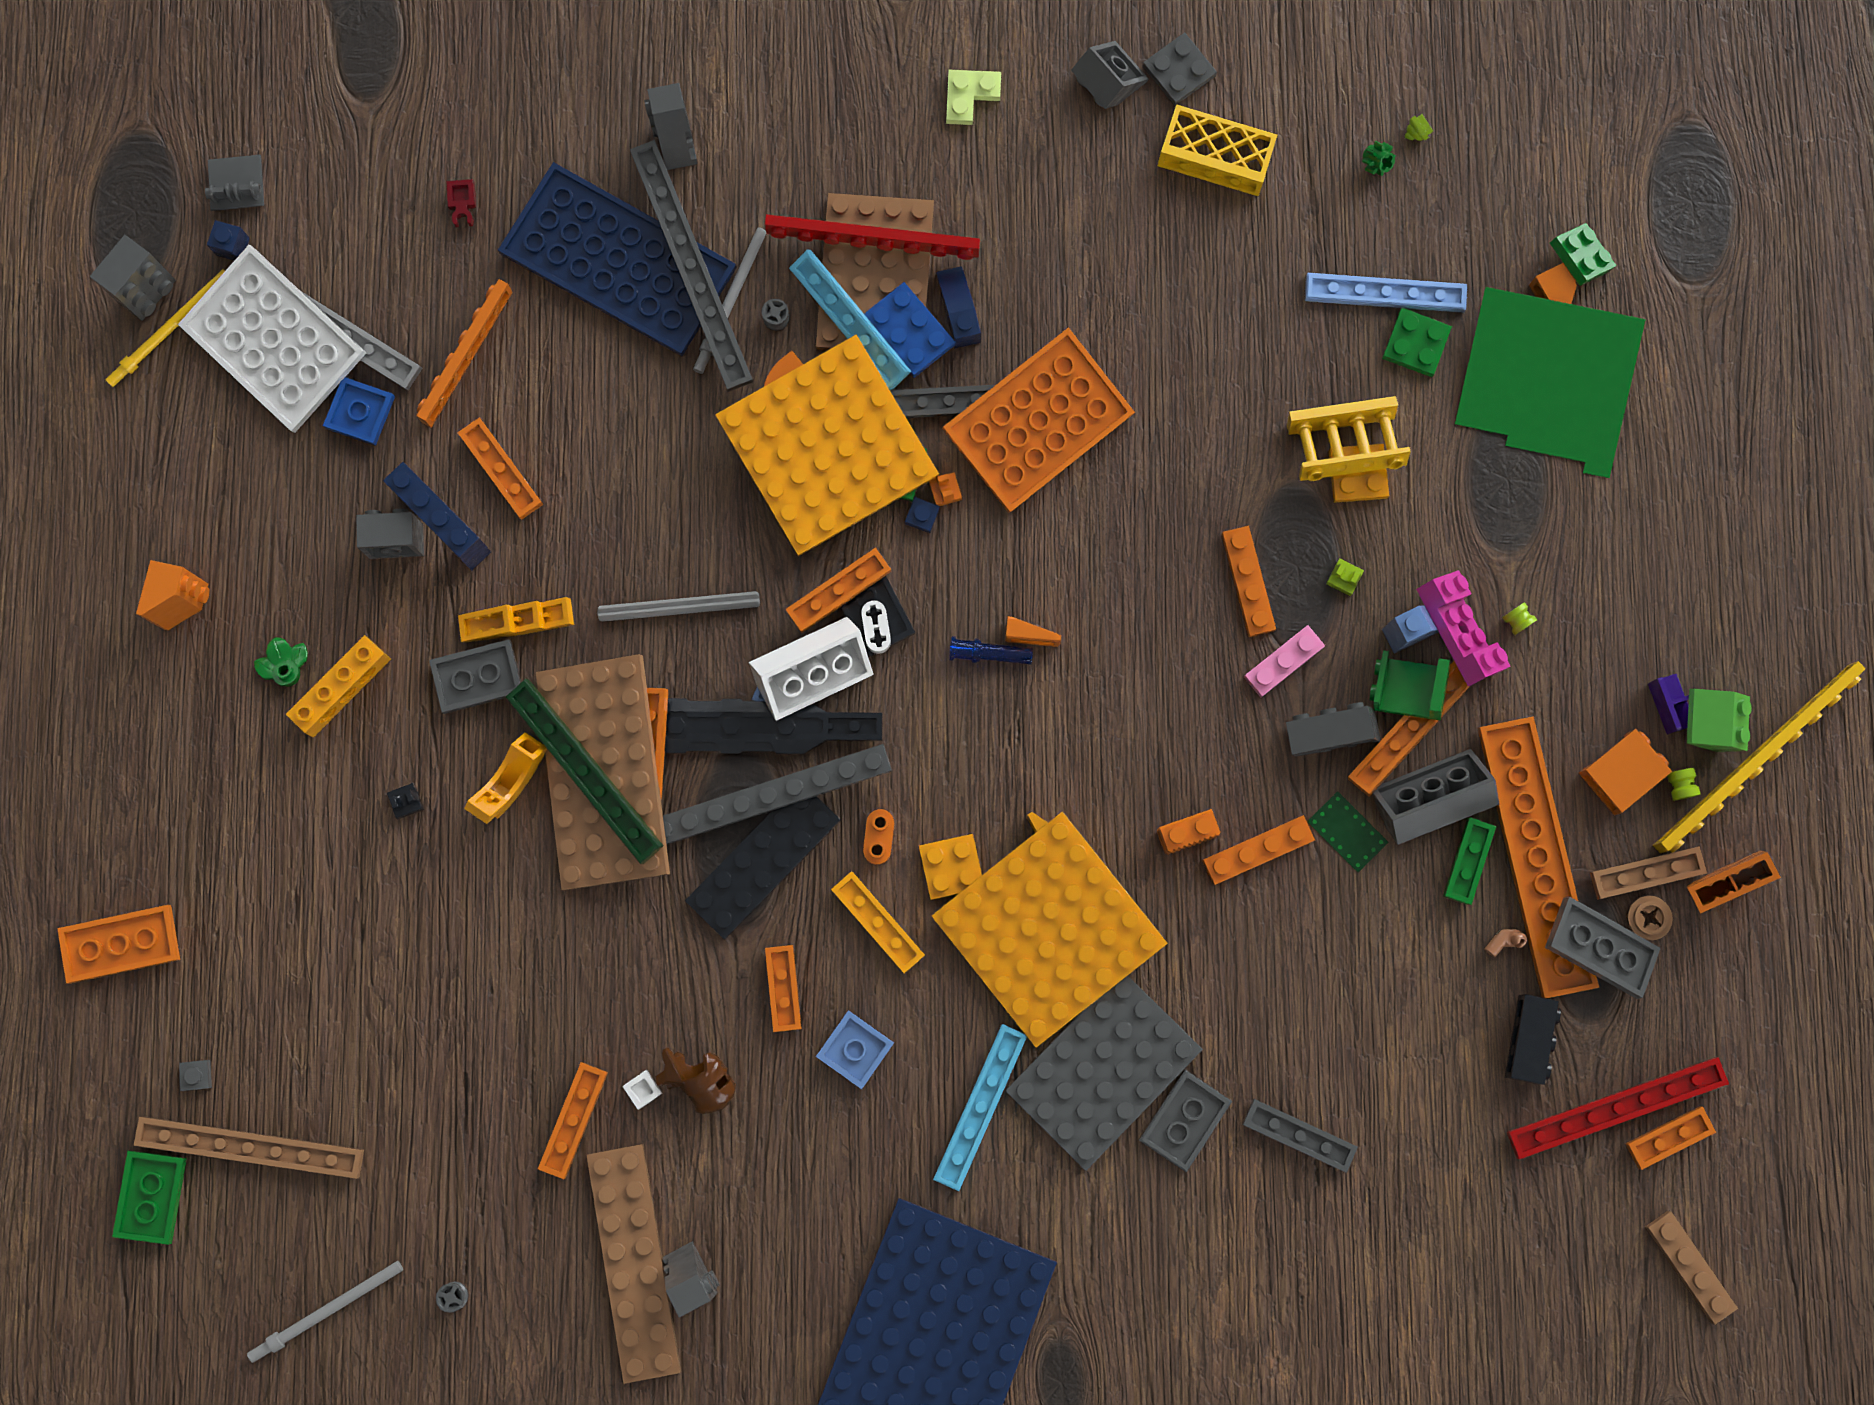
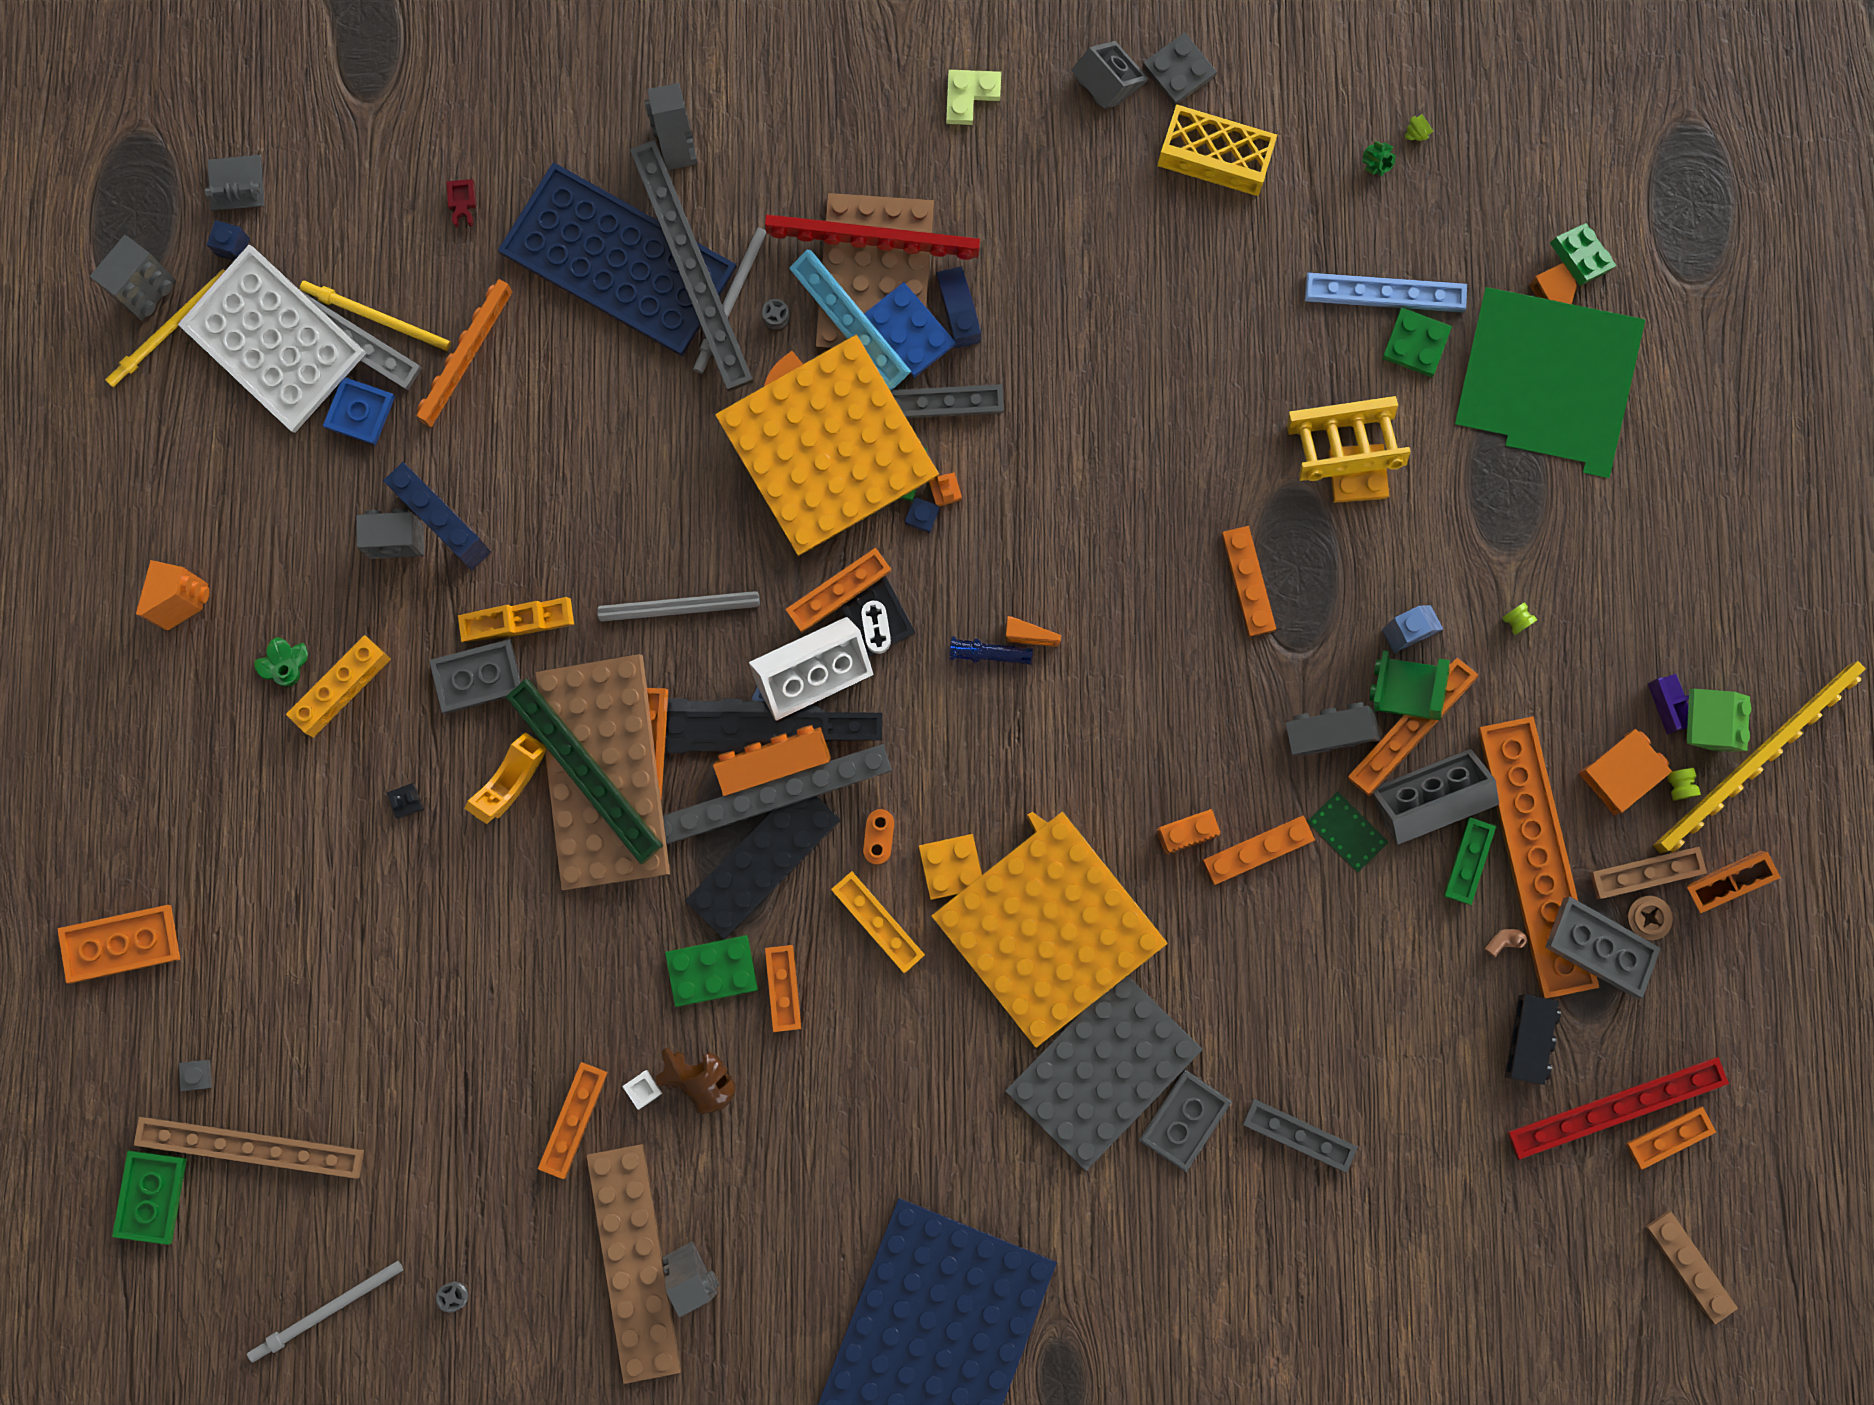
(328, 296): none -> yellow bar
(500, 468): orange plate -> none
(711, 971): none -> green plate
(771, 761): none -> orange brick
(855, 1049): medium blue plate -> none
(980, 1107): medium azure tile -> none
(1038, 420): orange plate -> none
(1284, 661): bright pink plate -> none
(1345, 577): lime tile -> none
(1458, 629): dark pink piece -> none

